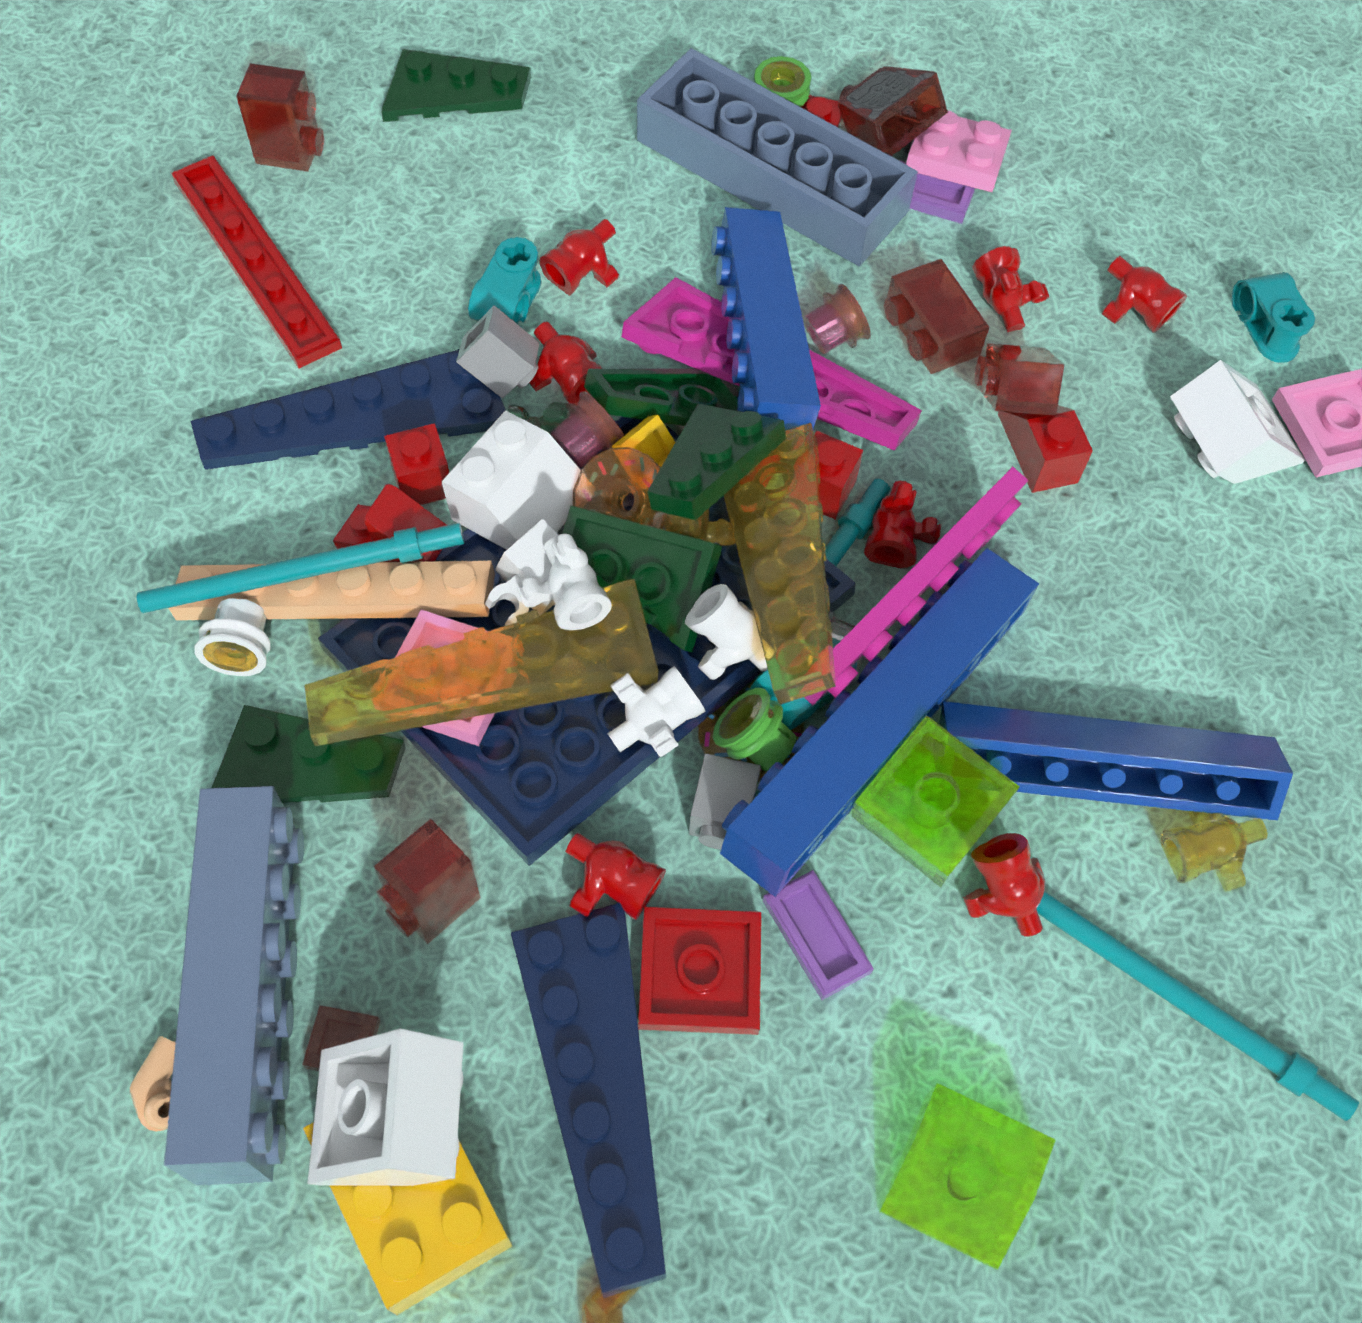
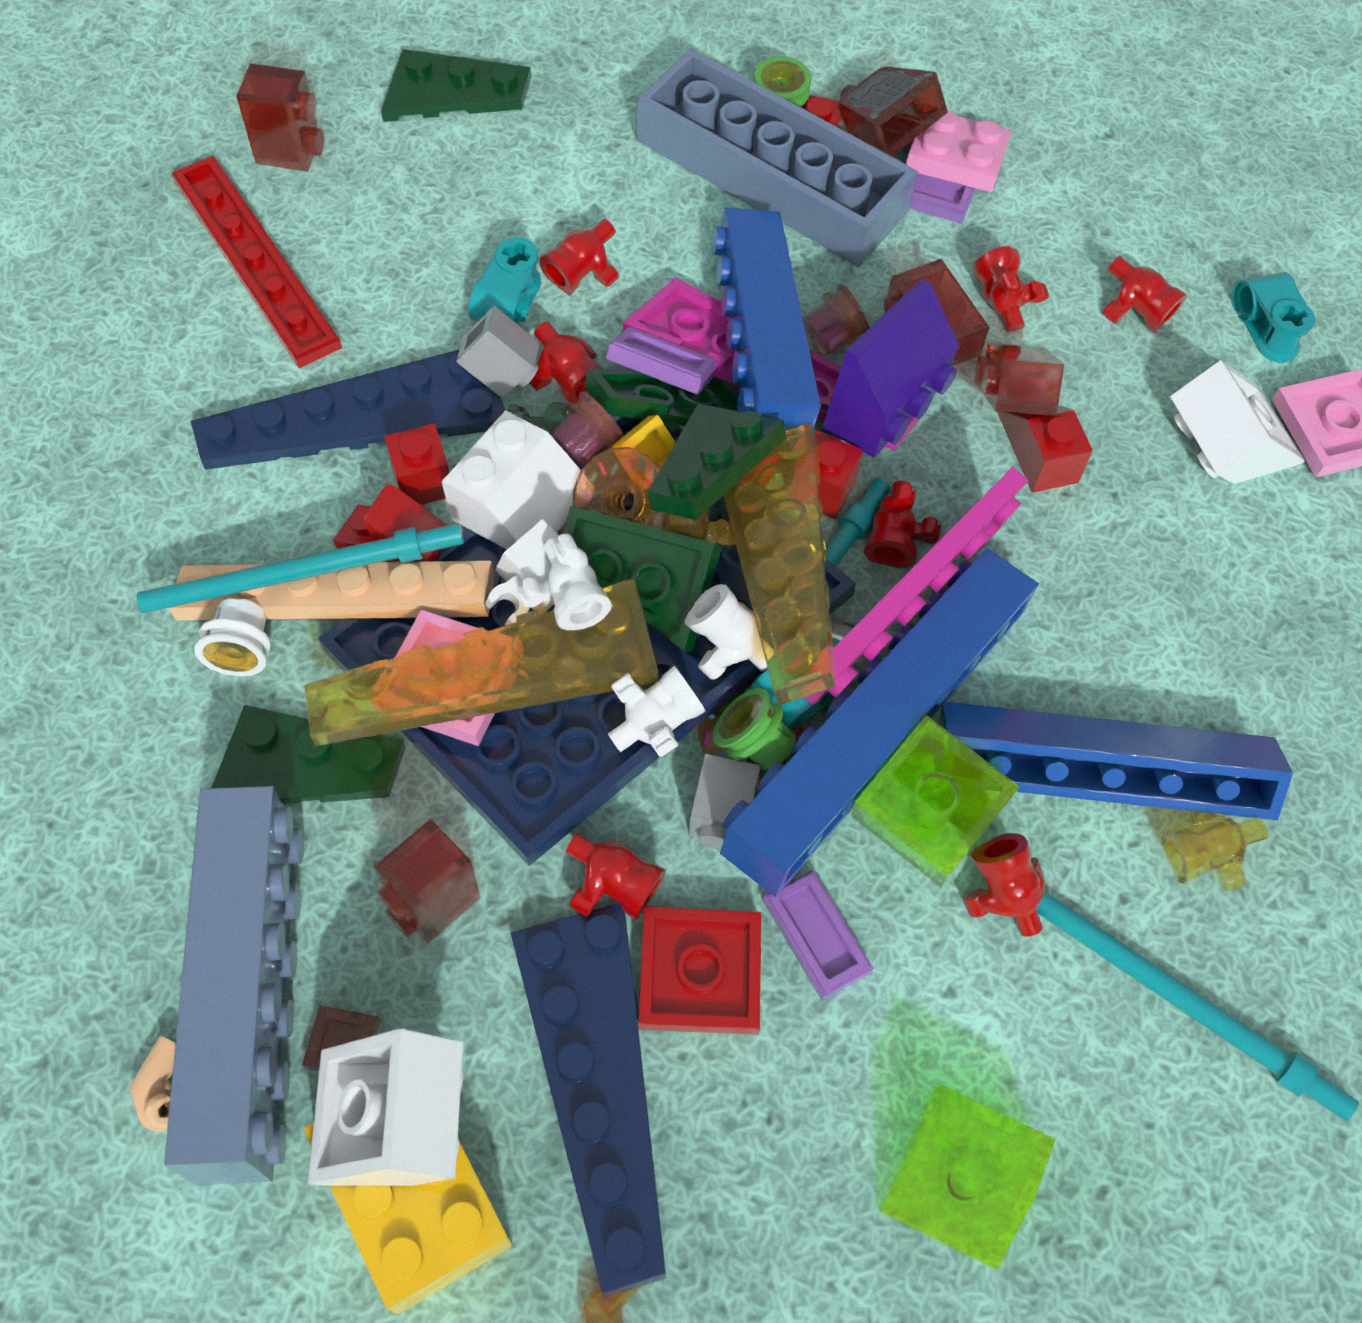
(662, 360): none -> medium lavender tile
(893, 372): none -> dark purple slope

